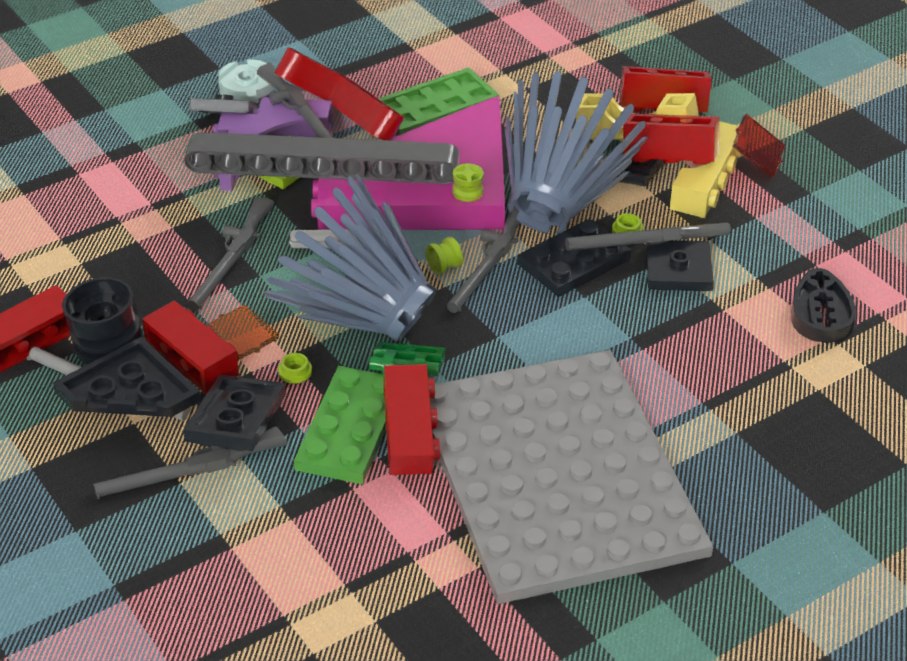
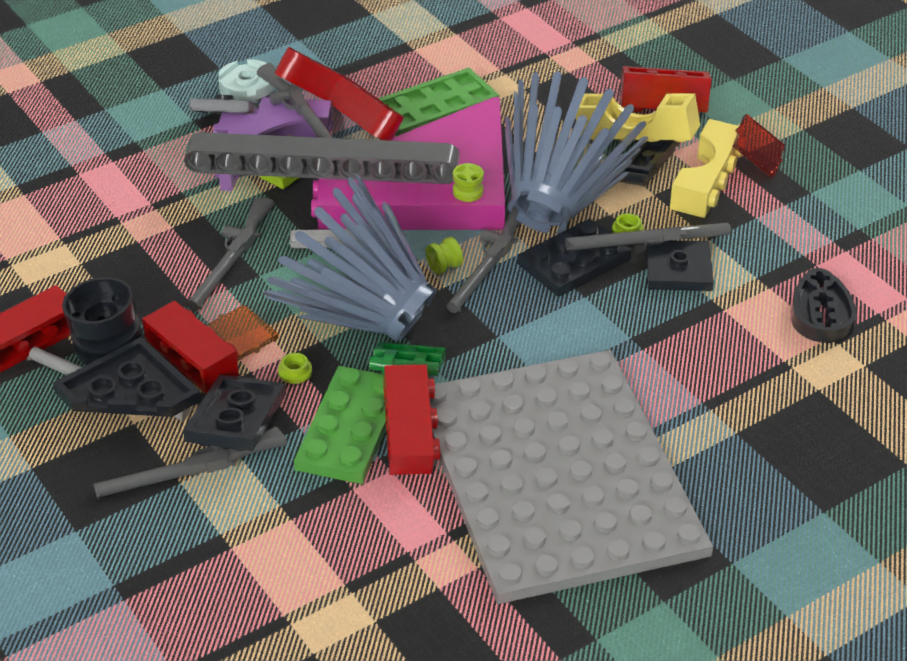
(675, 138): red brick -> none

